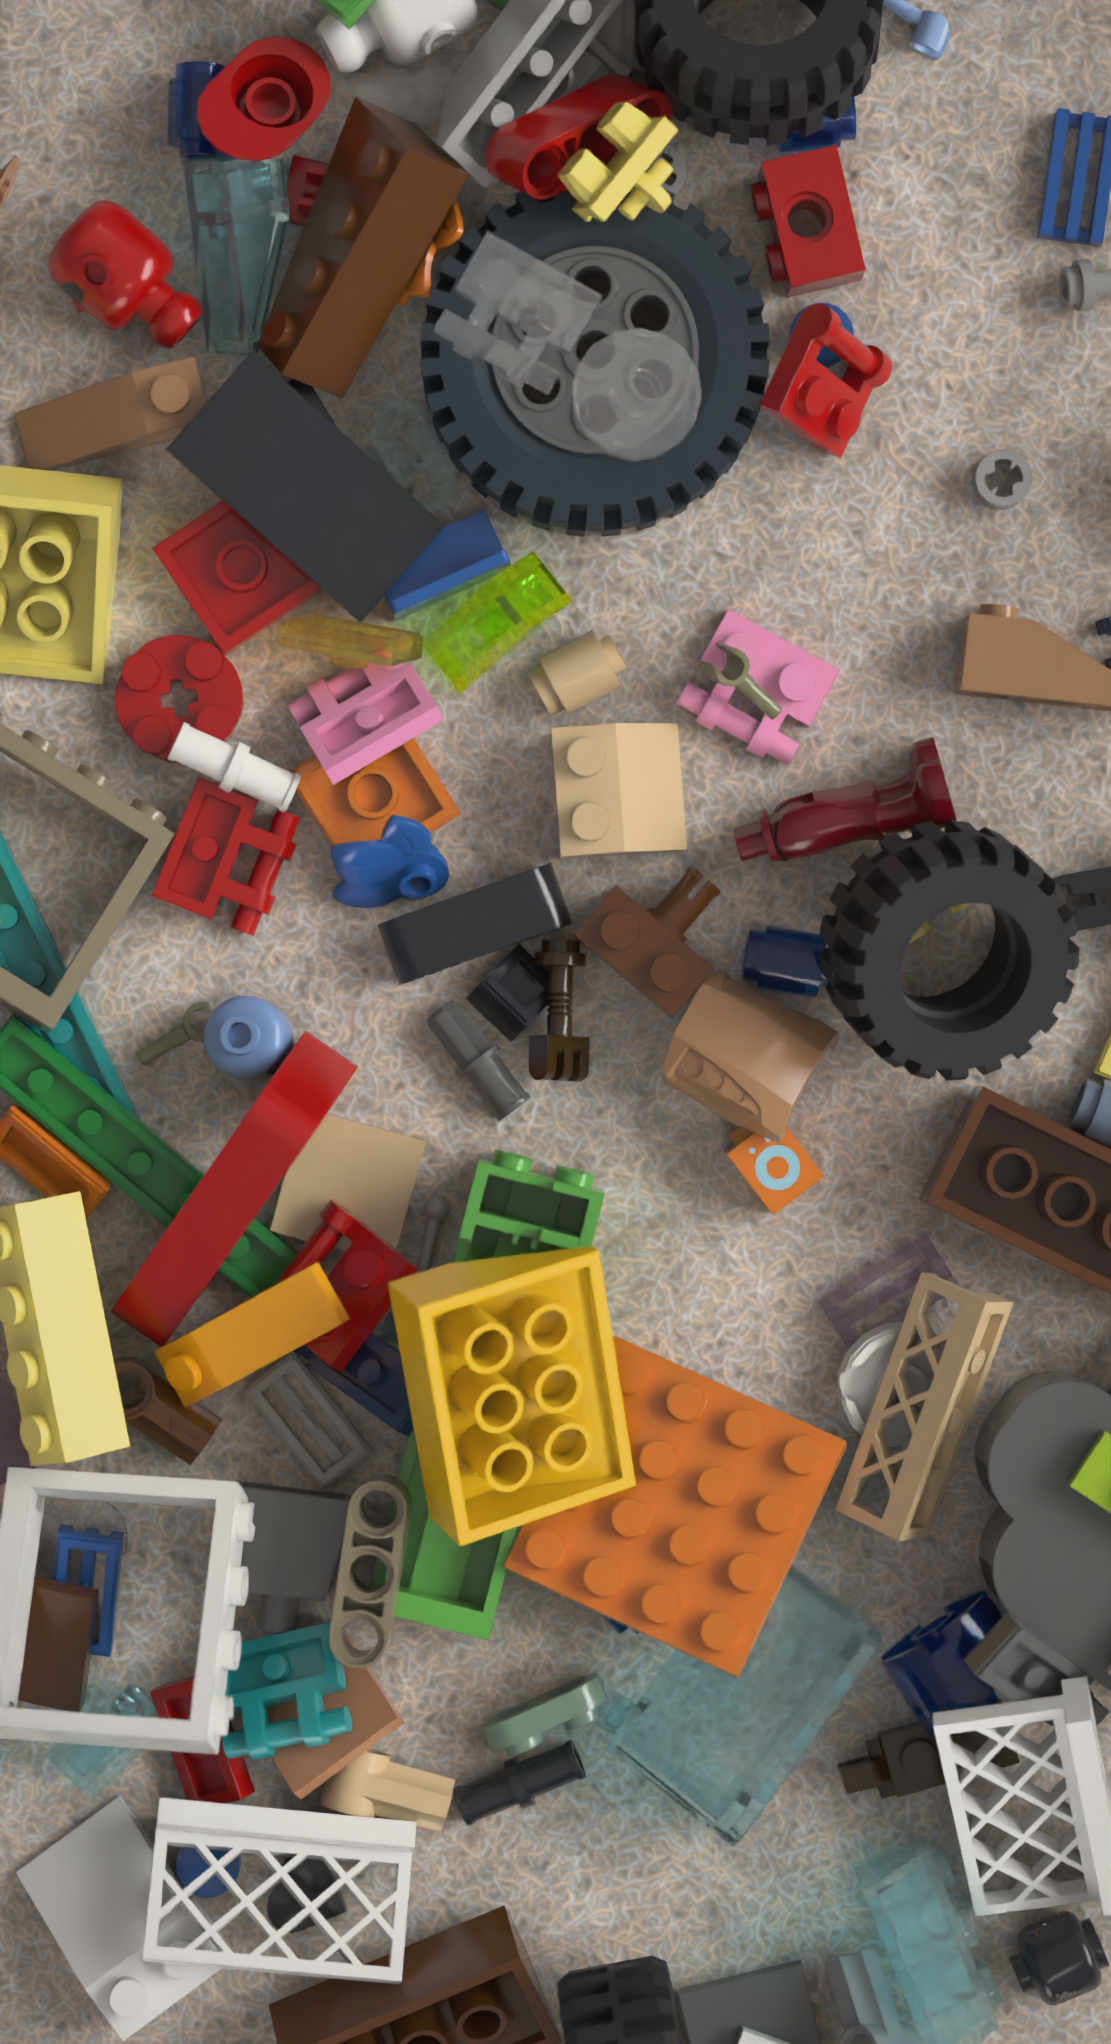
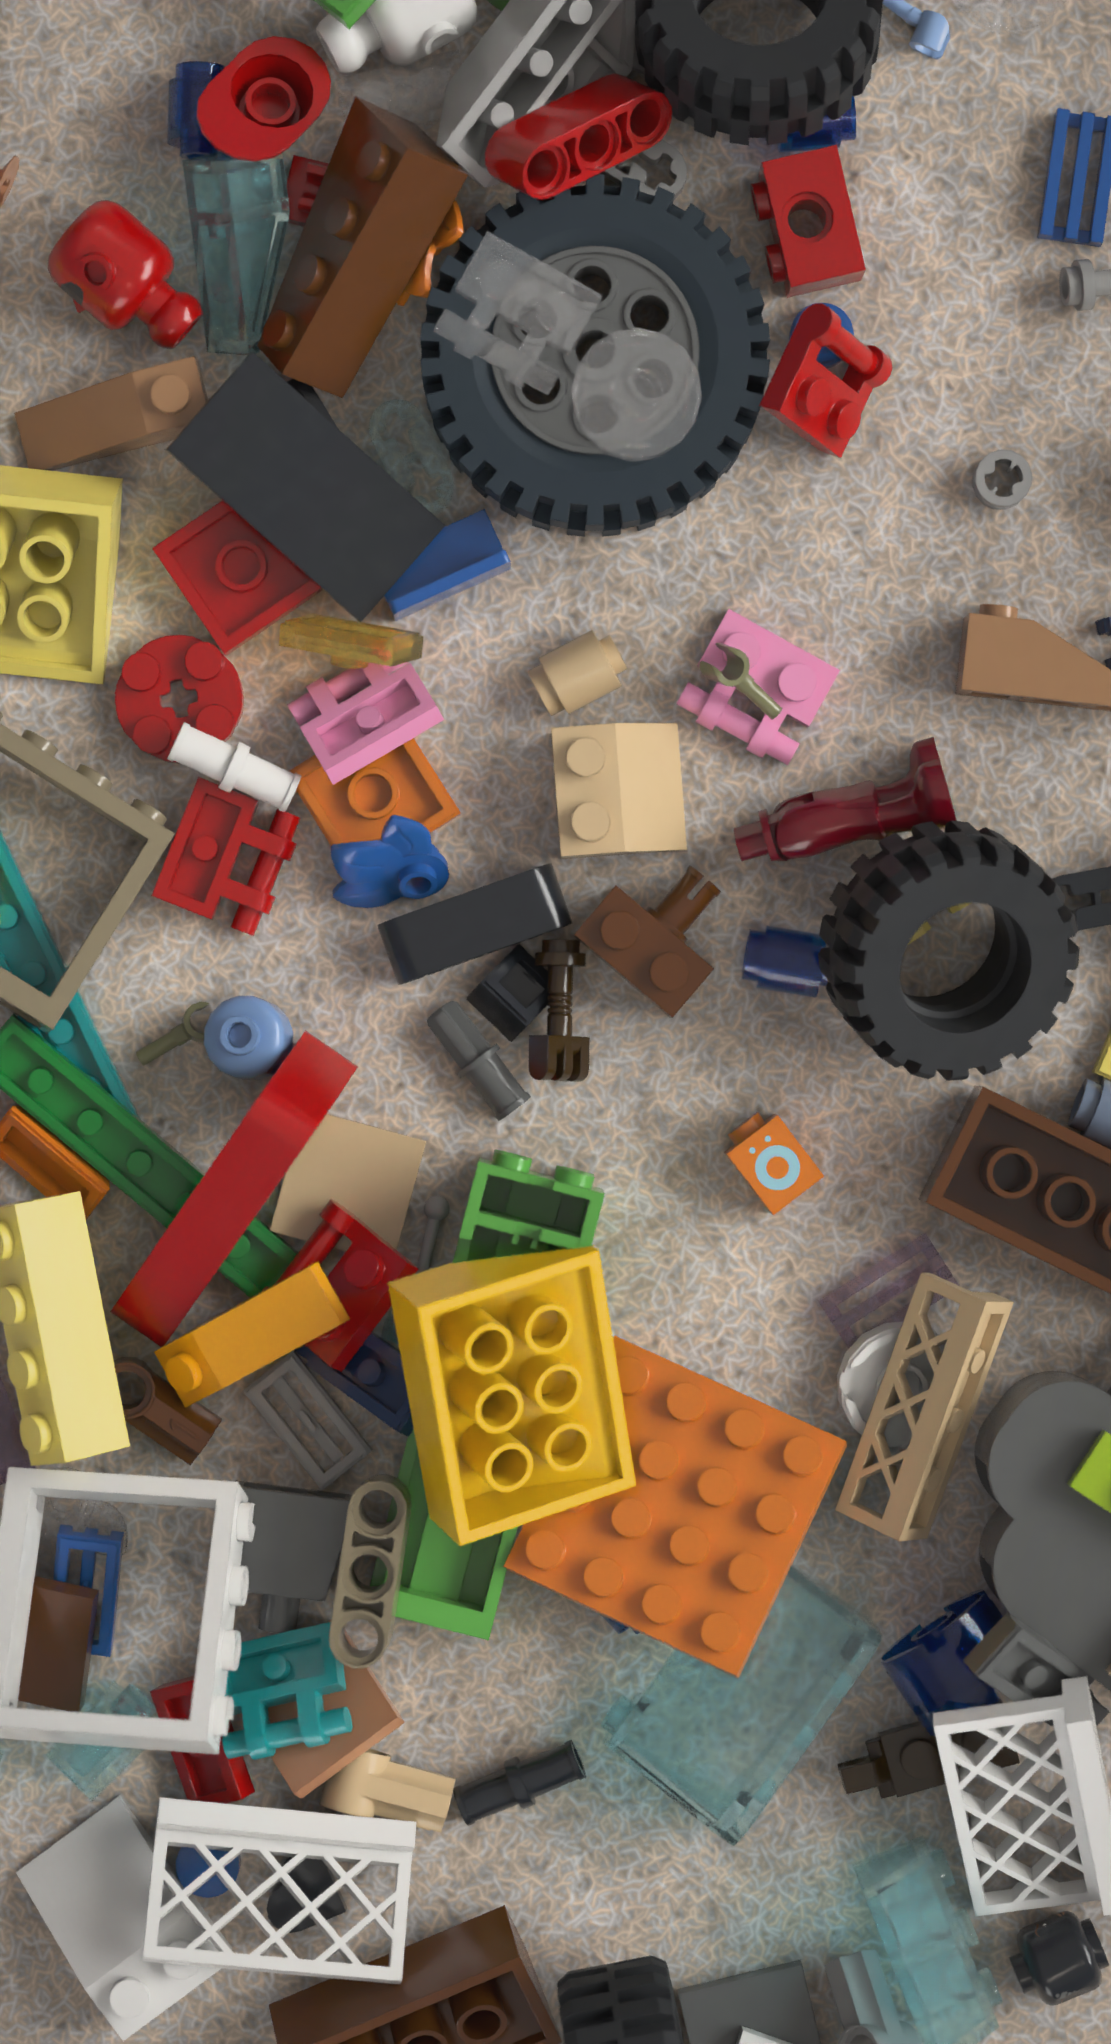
(496, 621): clear neon green slope -> none
(521, 1725): sand green plate -> none
(603, 187): light yellow hips -> none
(744, 1055): medium nougat slope -> none

